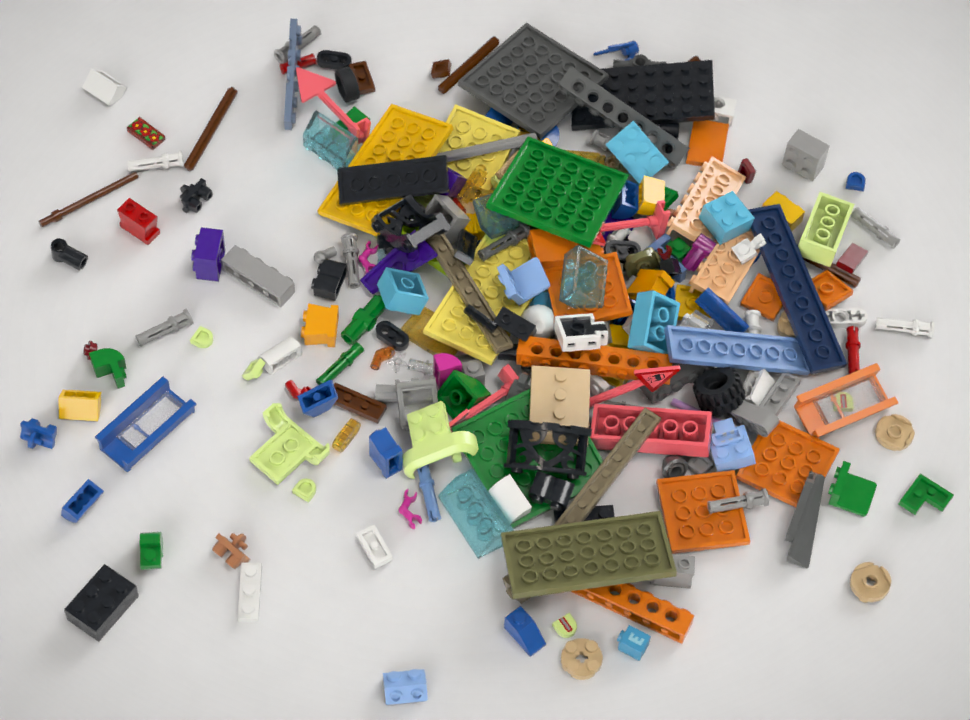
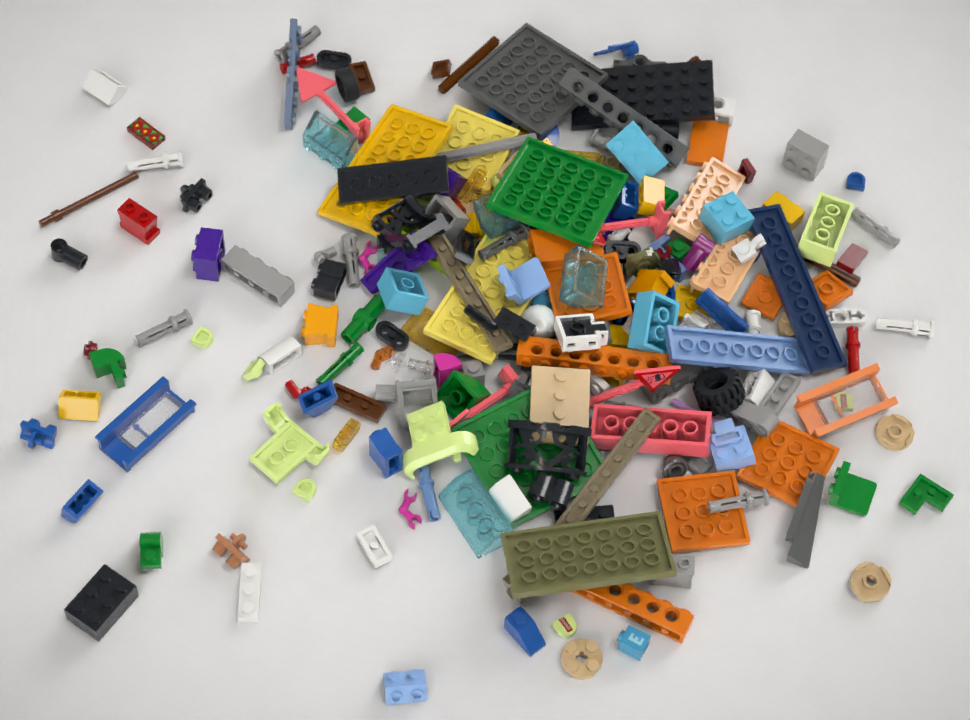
(210, 129): reddish brown axle -> none

